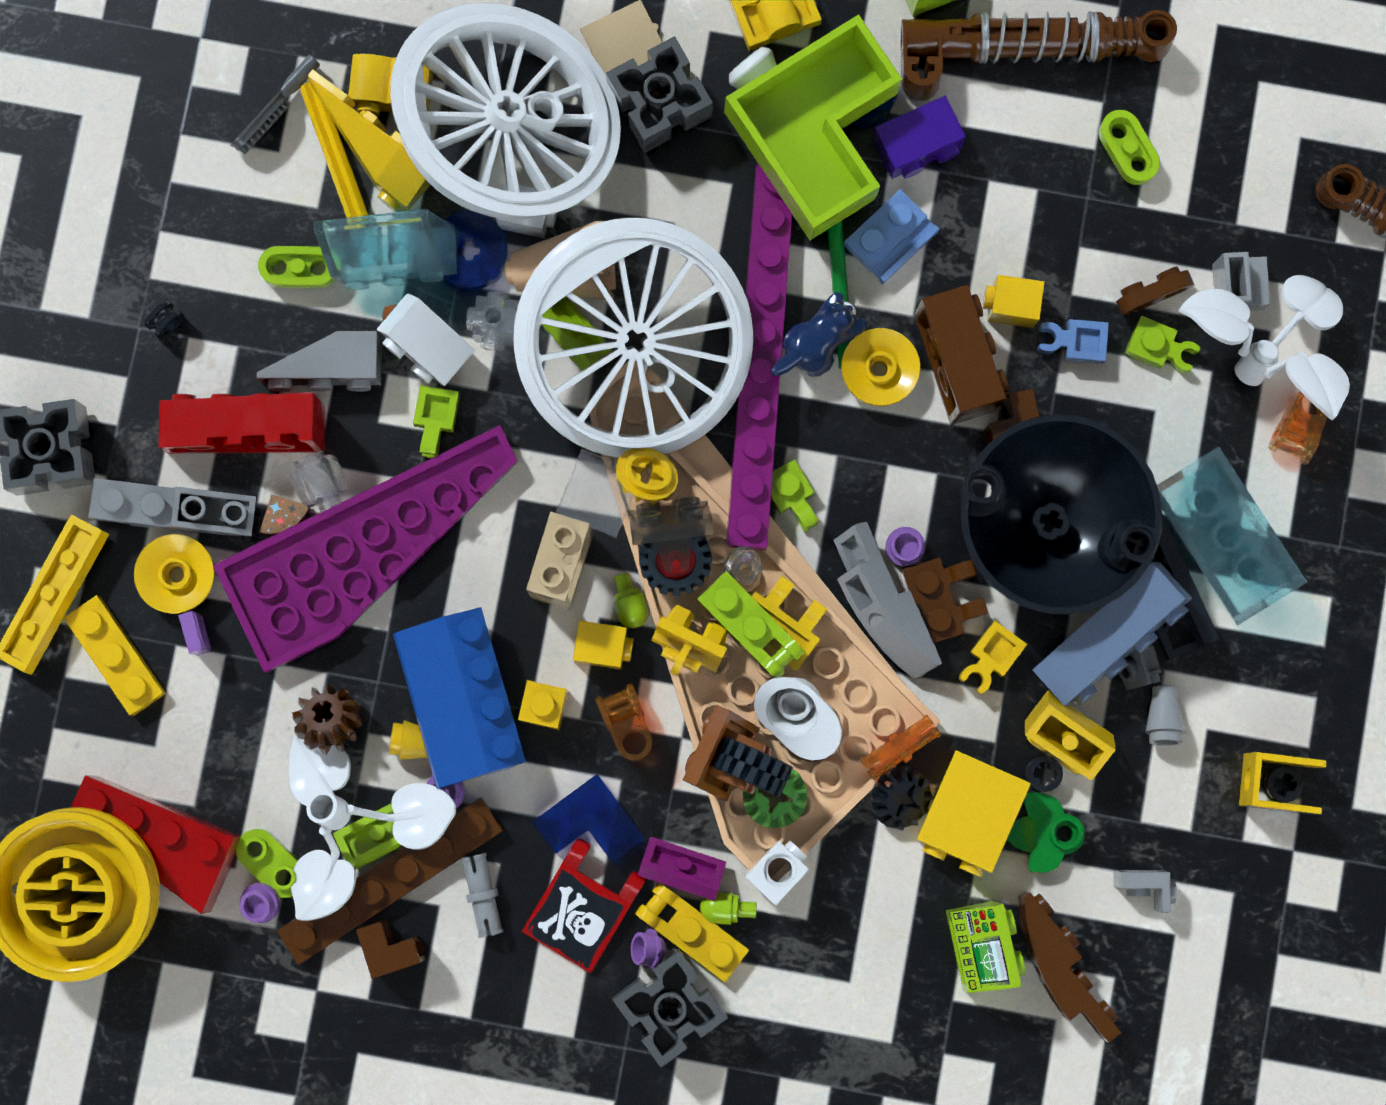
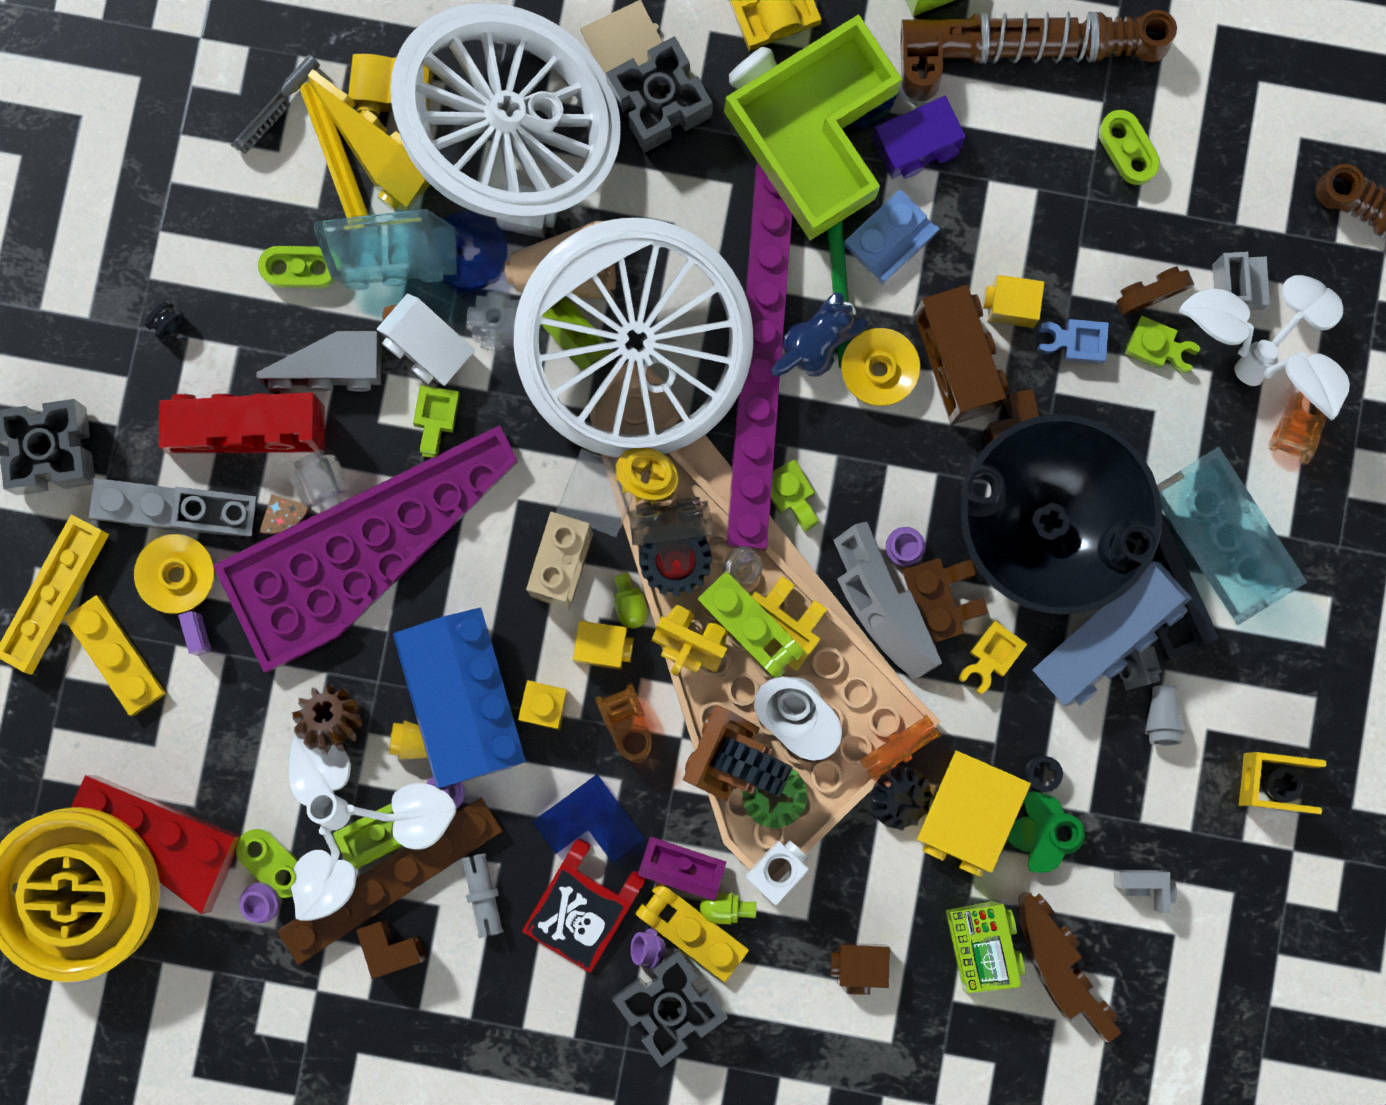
(861, 967): none -> reddish brown brick
(1069, 736): yellow brick -> none

